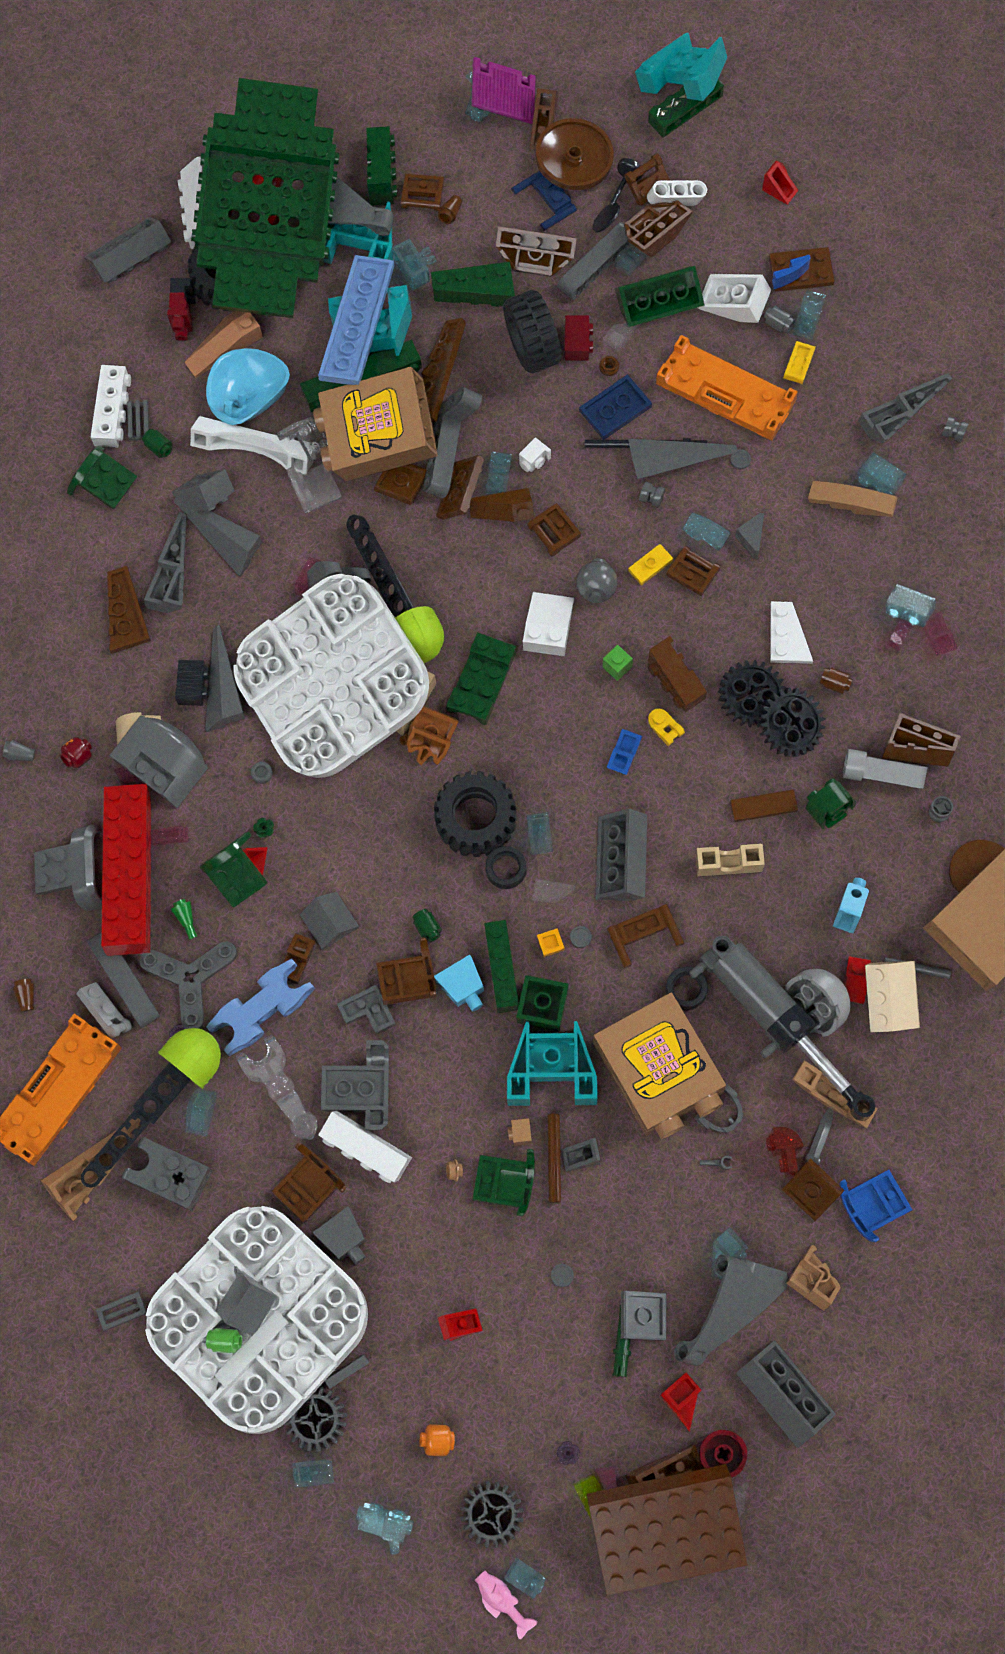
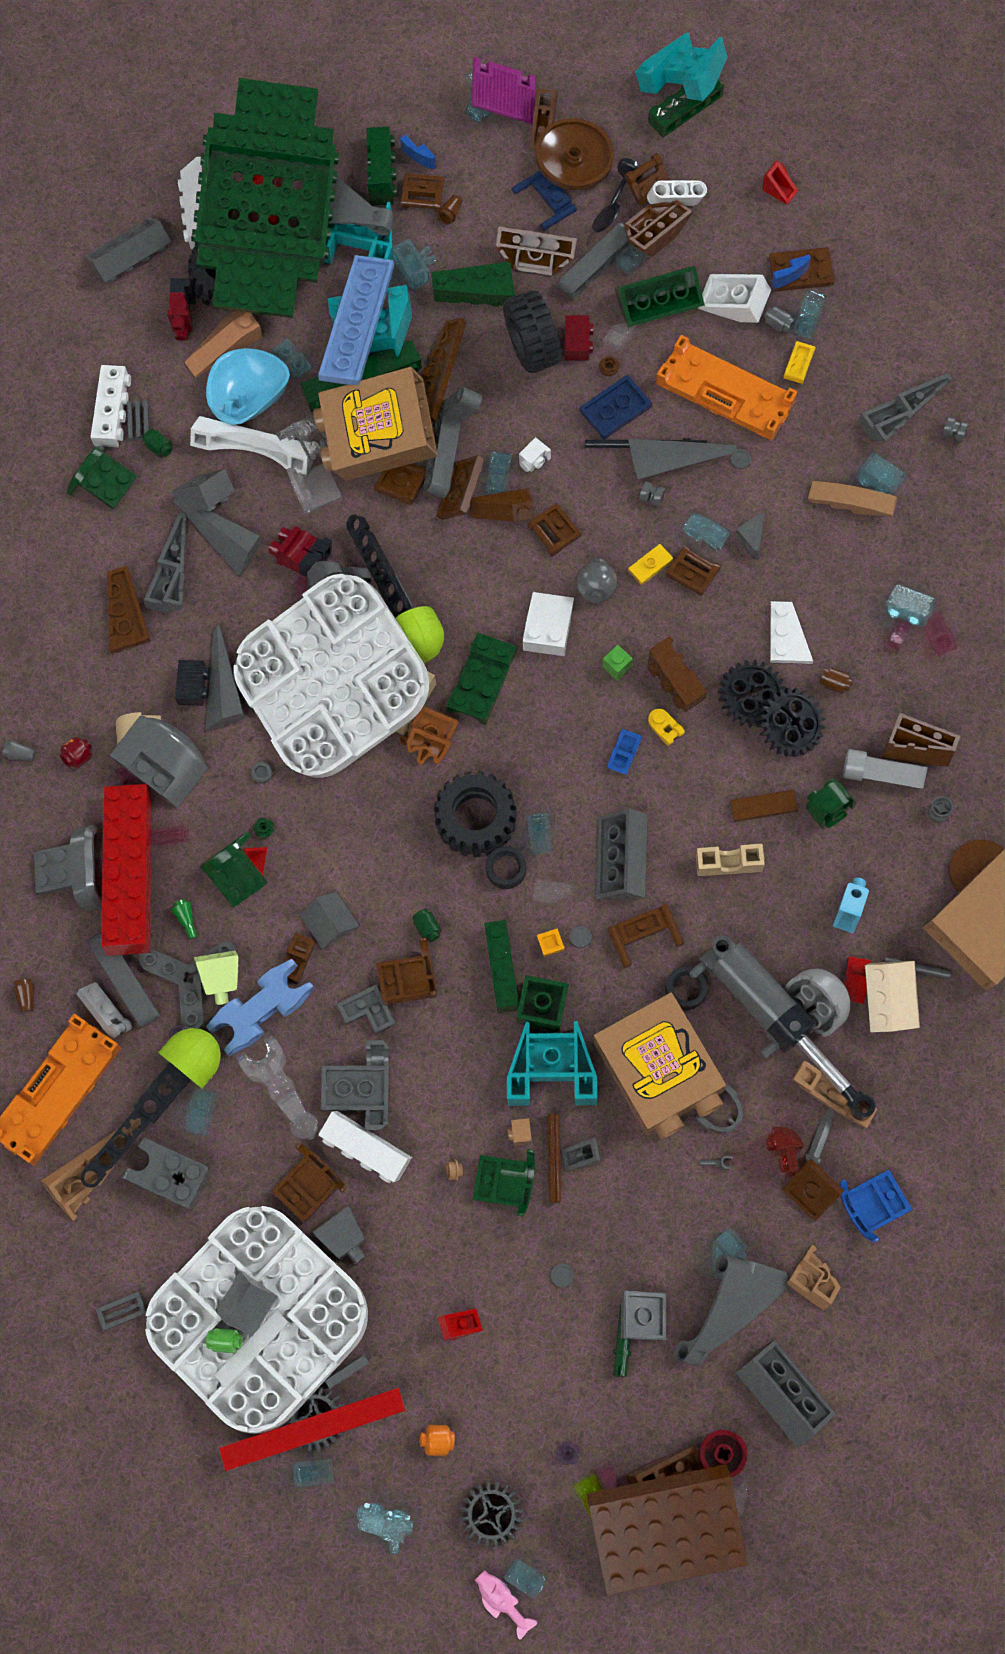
(218, 974): none -> yellowish green torso
(294, 360): none -> clear light blue slope
(299, 549): none -> dark red hips
(312, 1429): none -> red tile
(419, 154): none -> blue slope
(462, 983): medium azure torso -> none
(682, 1398): red slope -> none

